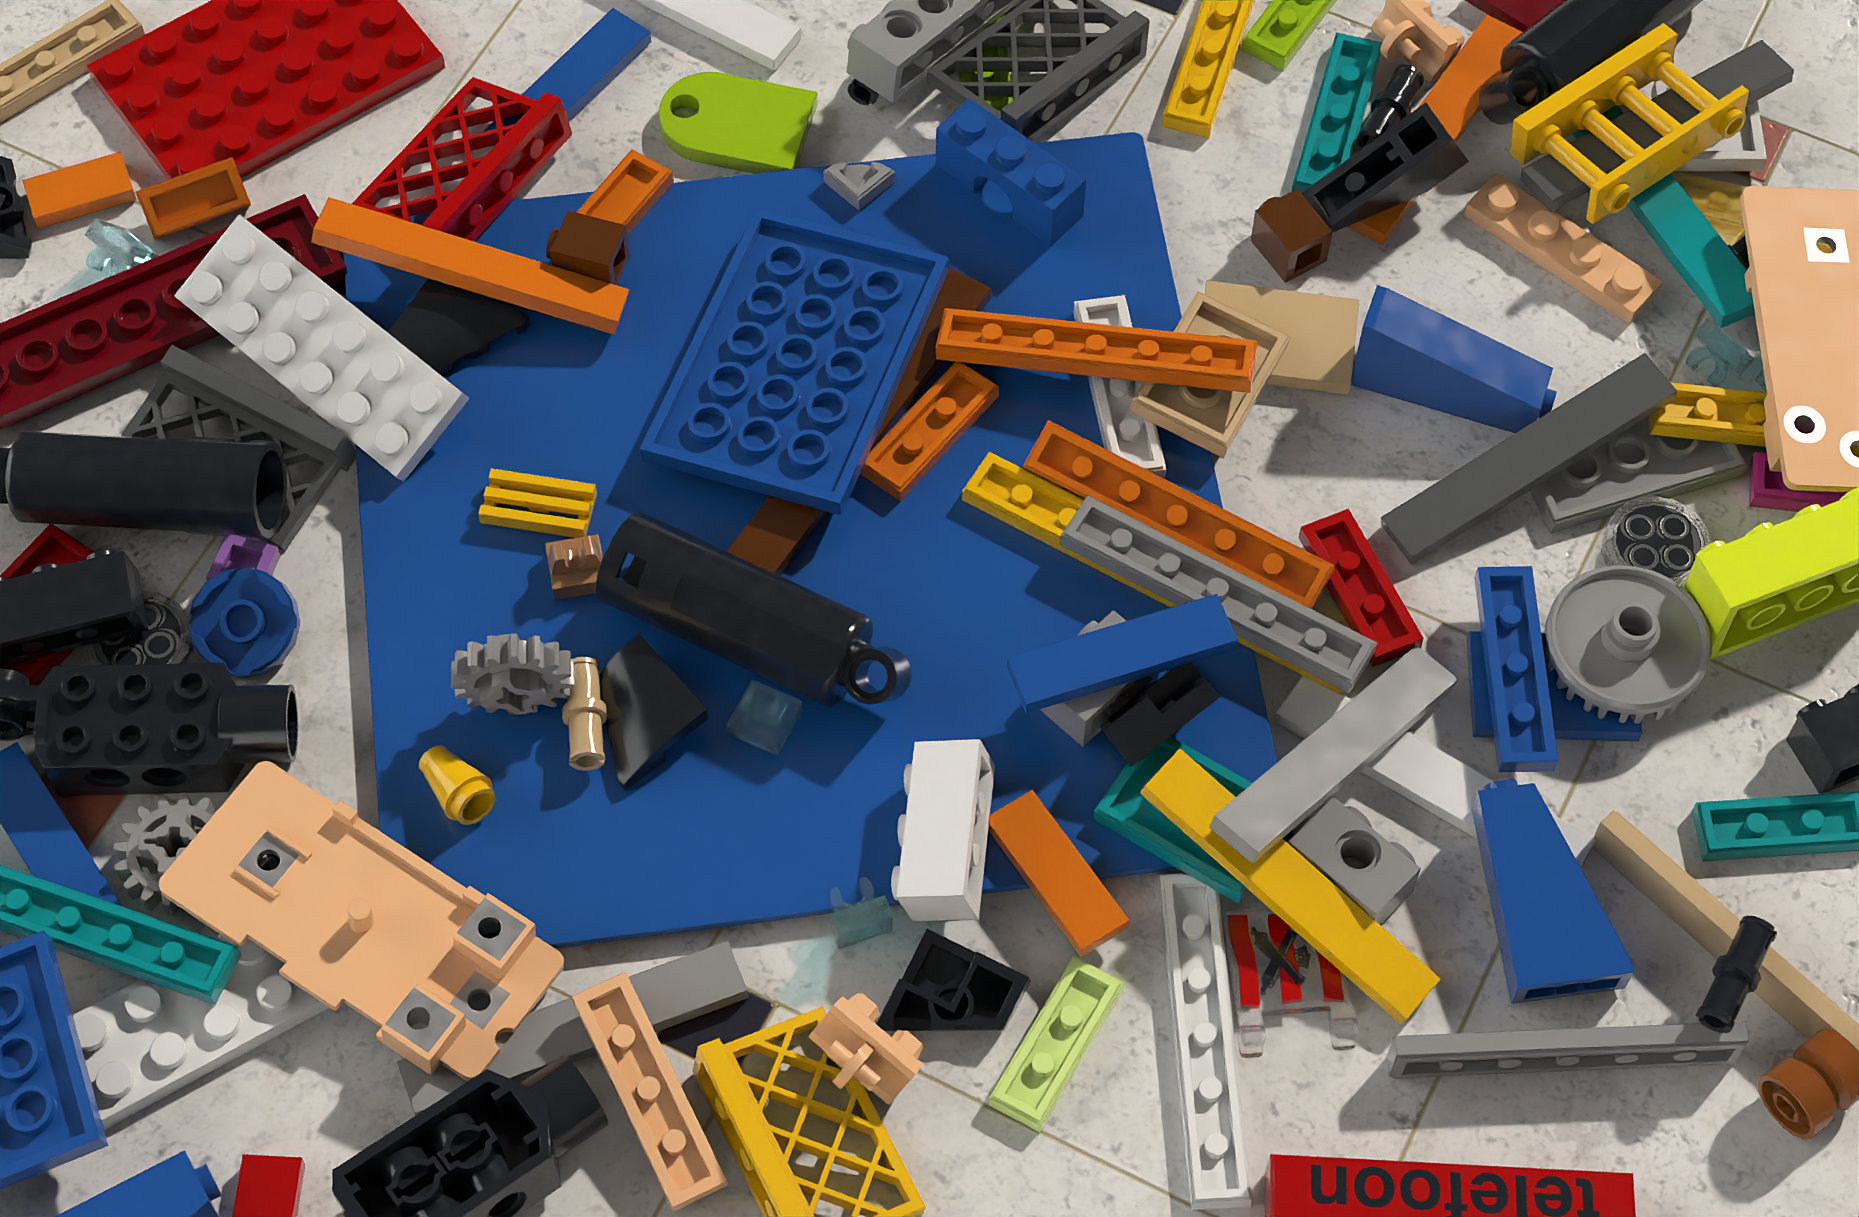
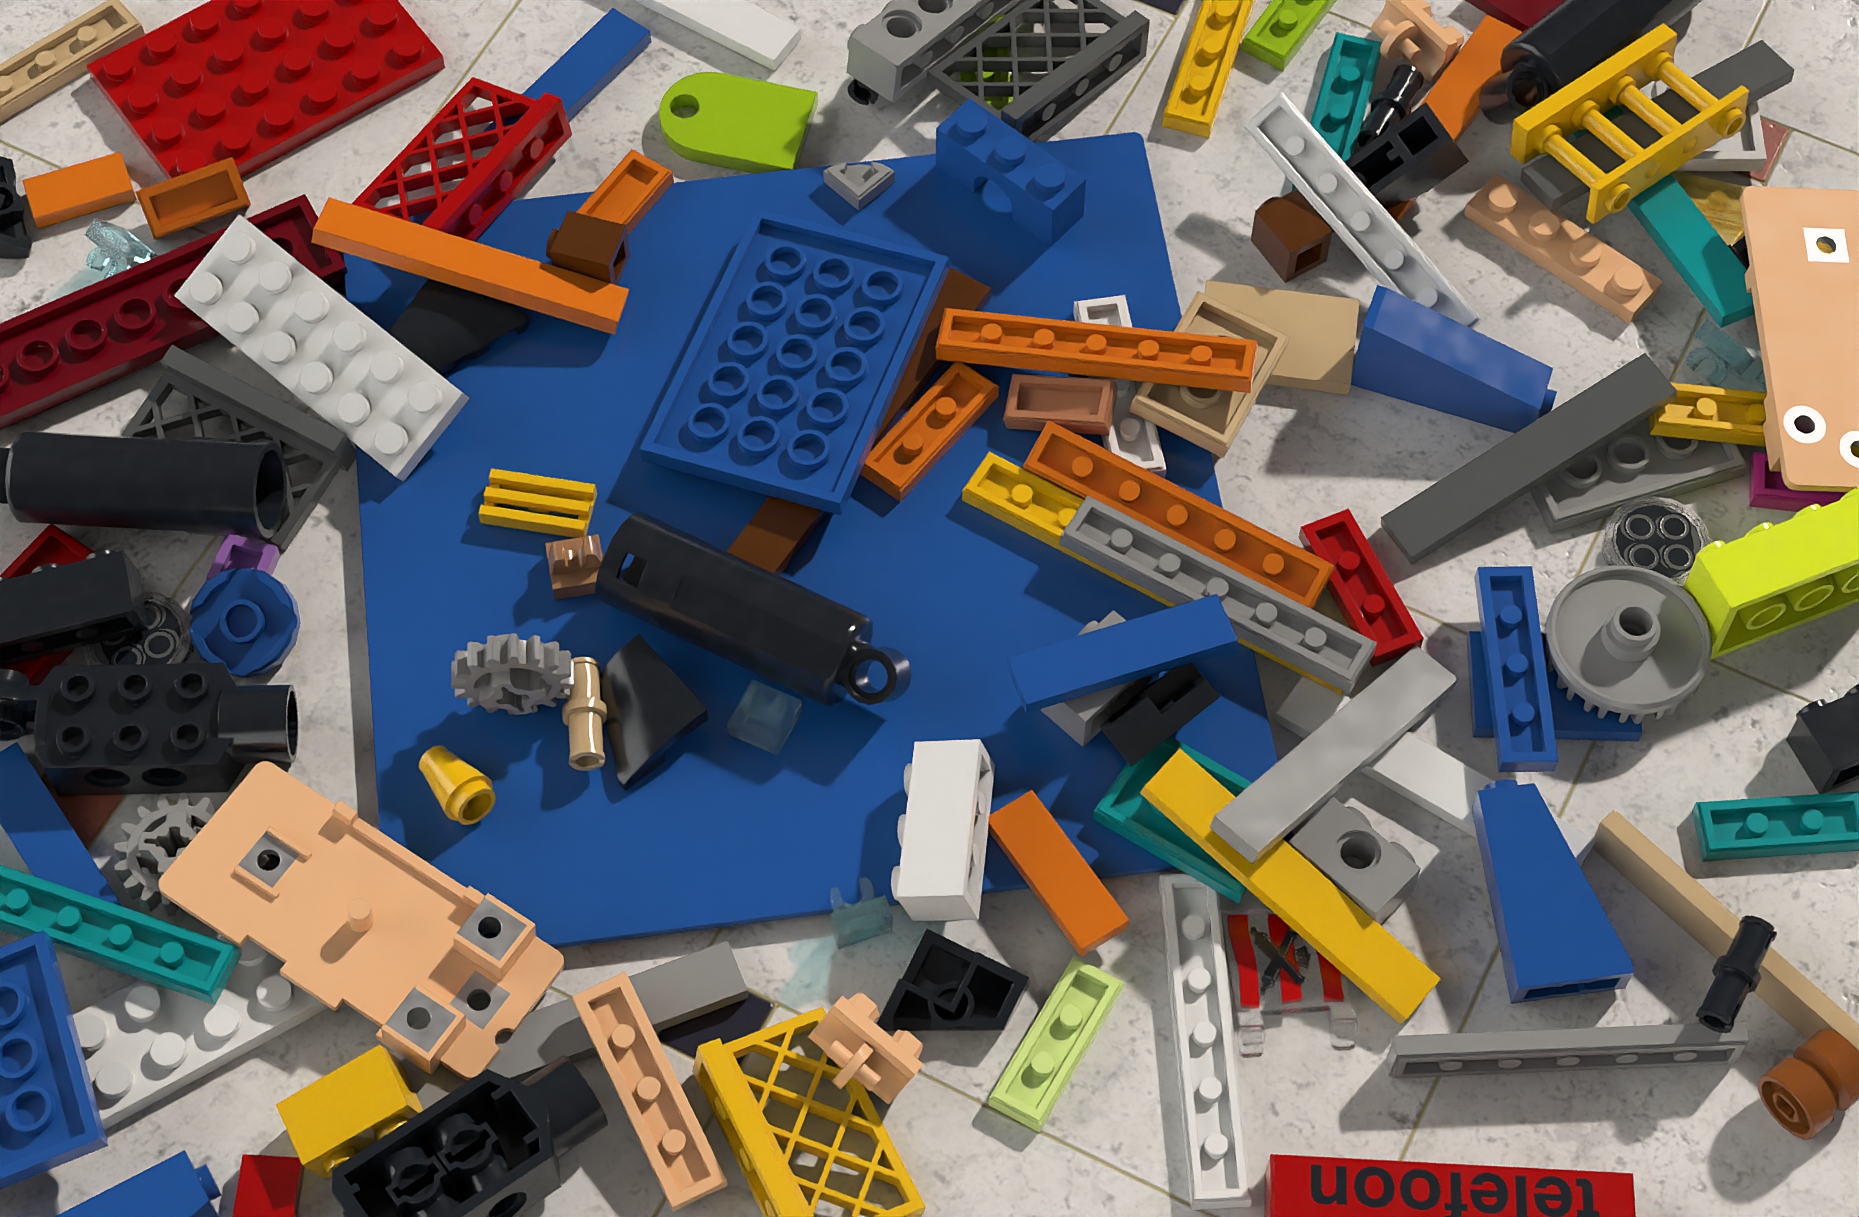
(348, 1110): none -> yellow brick
(1070, 402): none -> nougat tile
(1353, 210): none -> white tile

